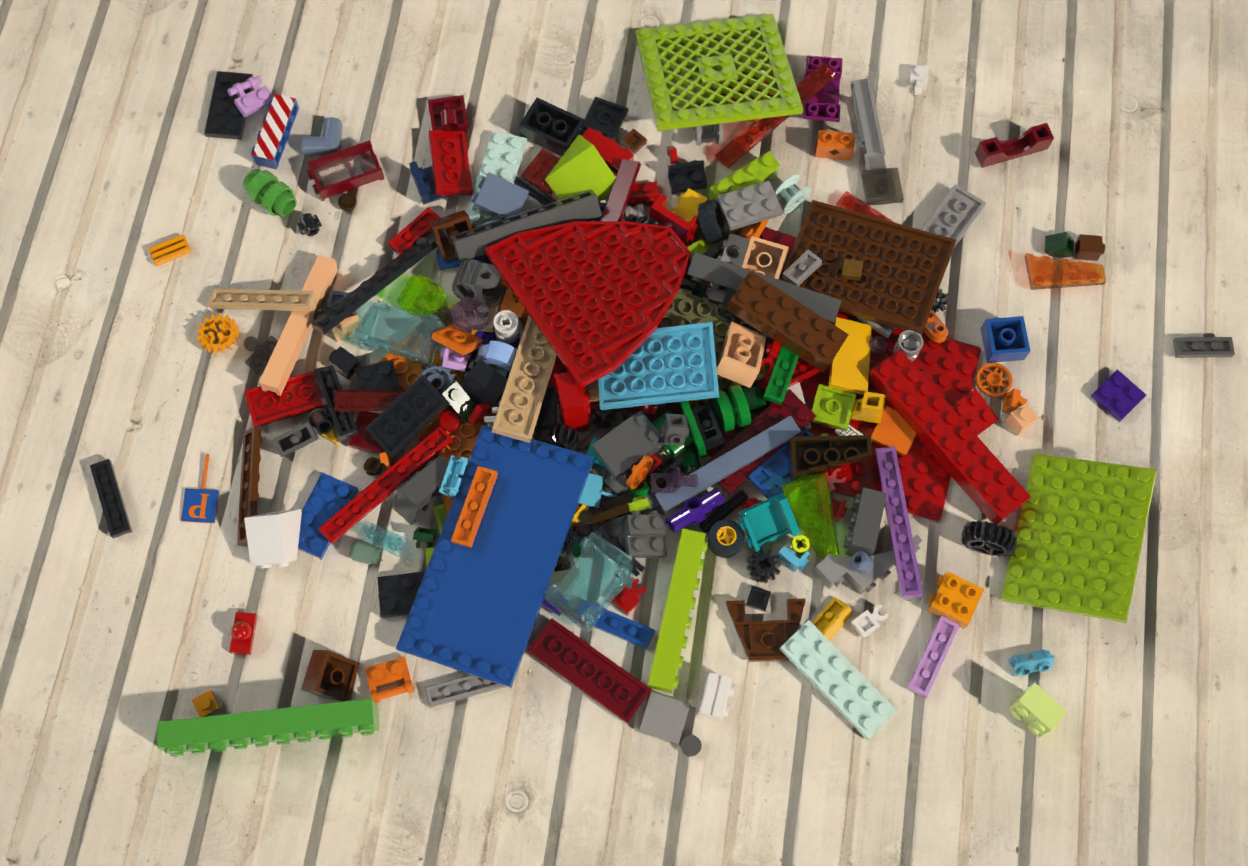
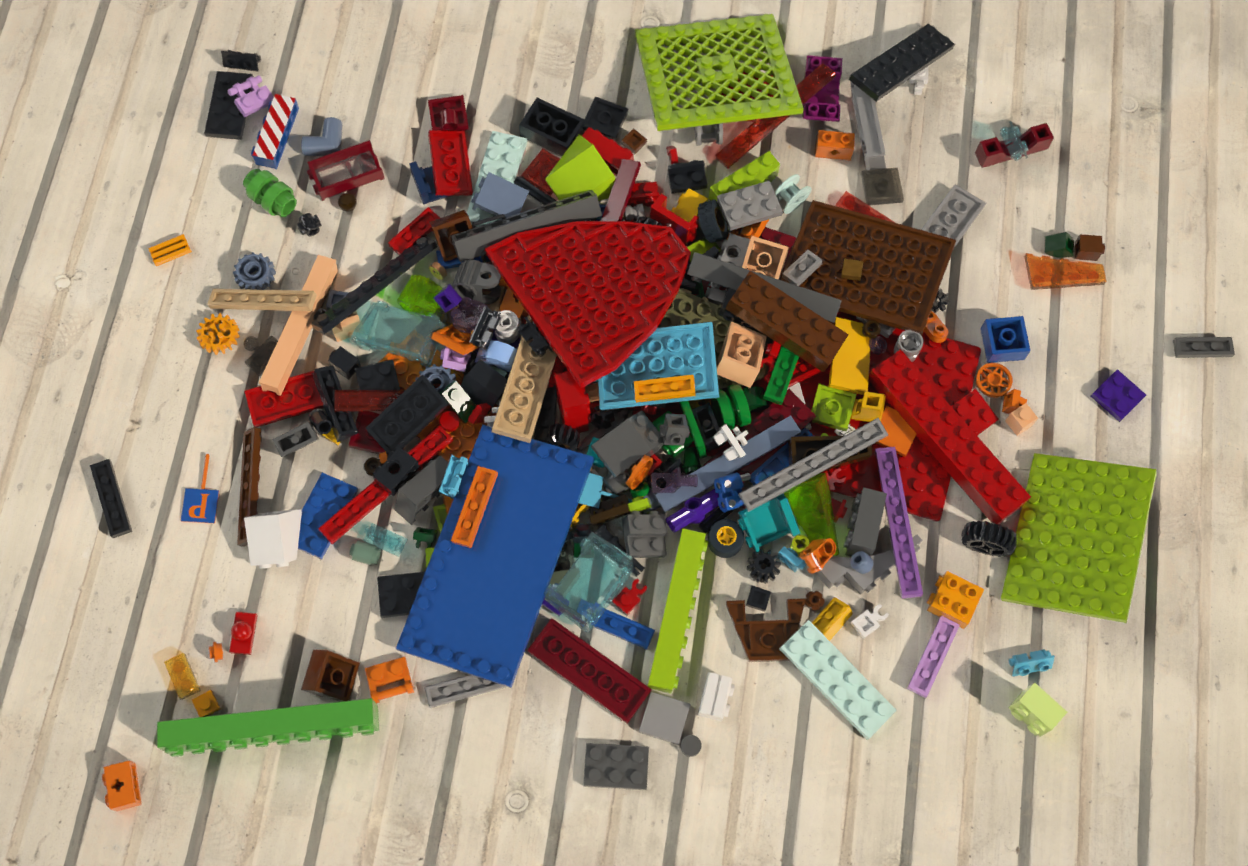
(129, 794): none -> orange brick
(182, 676): none -> clear yellow plate
(216, 652): none -> orange plate
(240, 60): none -> black hinge
(253, 263): none -> sand blue gear
(399, 459): none -> black brick
(438, 270): none -> medium nougat tile
(447, 298): none -> dark purple brick
(481, 336): none -> black hinge
(529, 331): none -> black hinge
(616, 766): none -> dark grey plate
(664, 388): none -> light orange plate
(726, 435): none -> white hips
(728, 489): none -> blue piece
(813, 464): none -> light grey tile
(814, 595): none -> reddish brown plate
(818, 554): none -> orange piece
(871, 325): none -> dark brown plate
(901, 62): none -> black plate
(1012, 135): none -> clear light blue hinge

